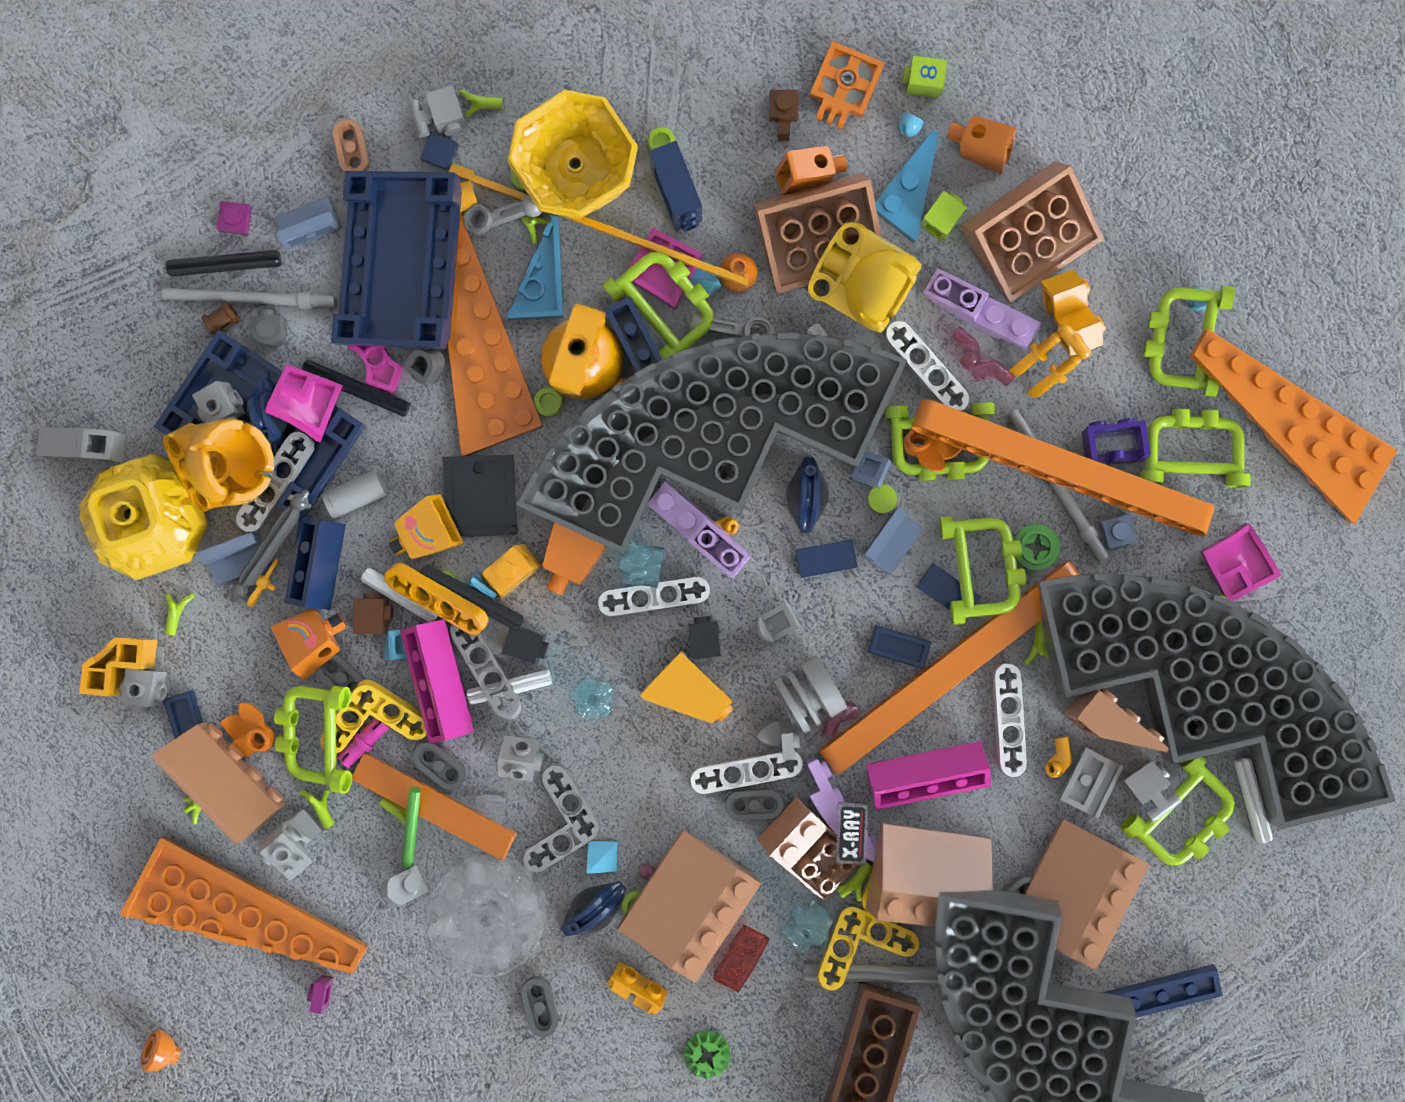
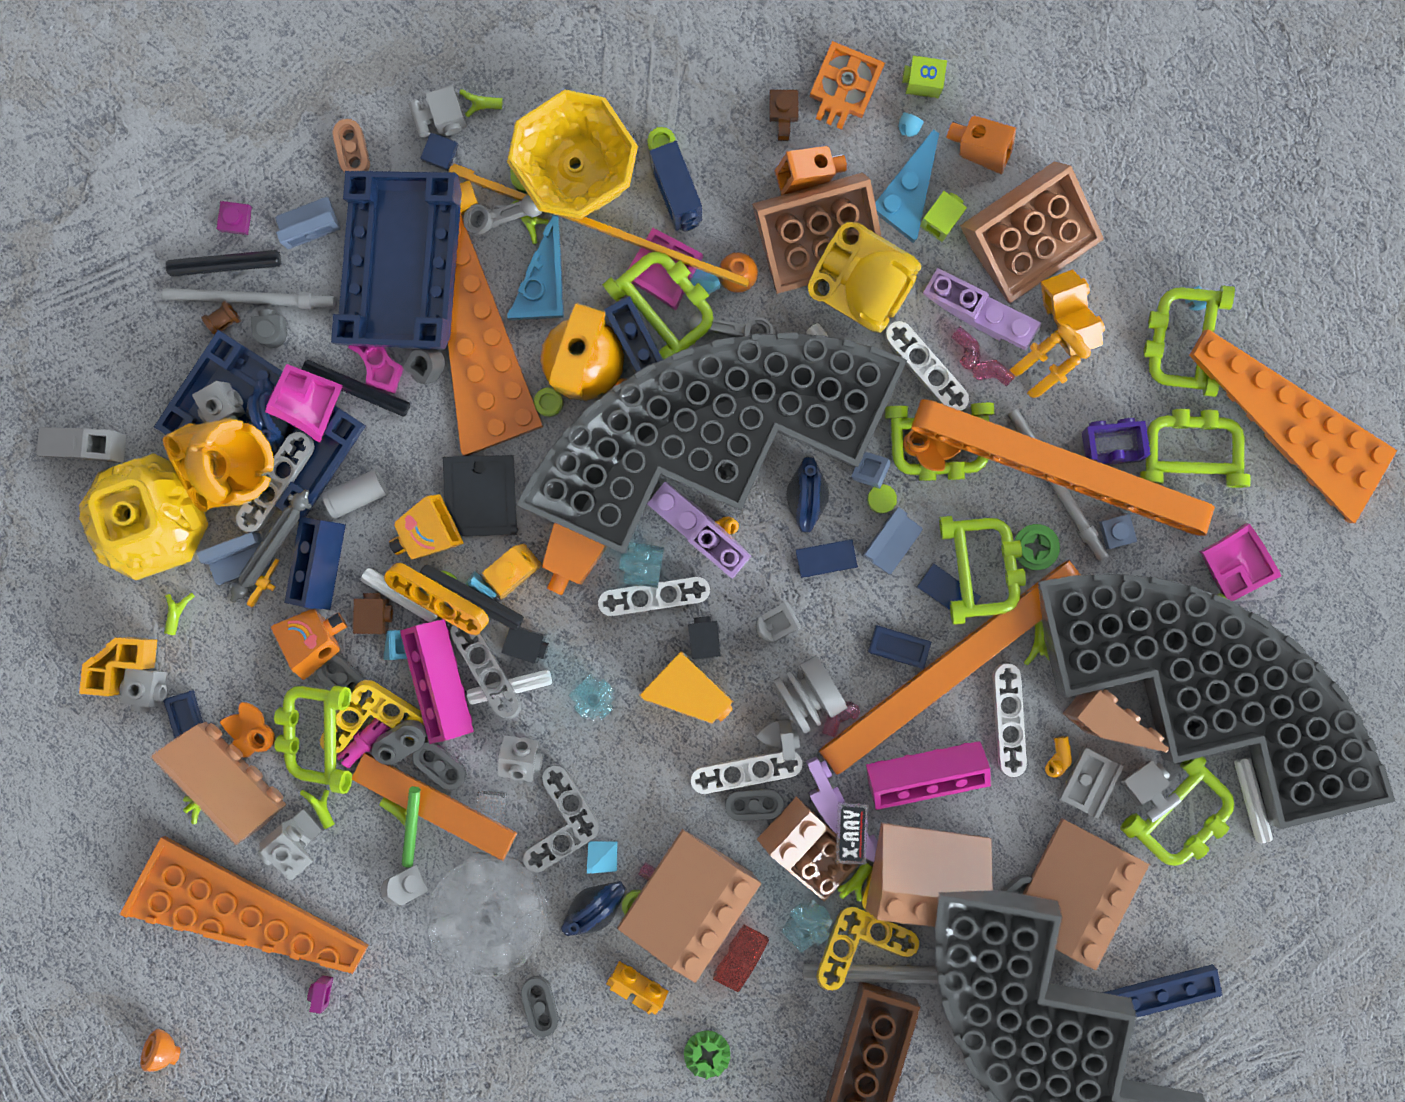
(397, 743): none -> dark grey plate

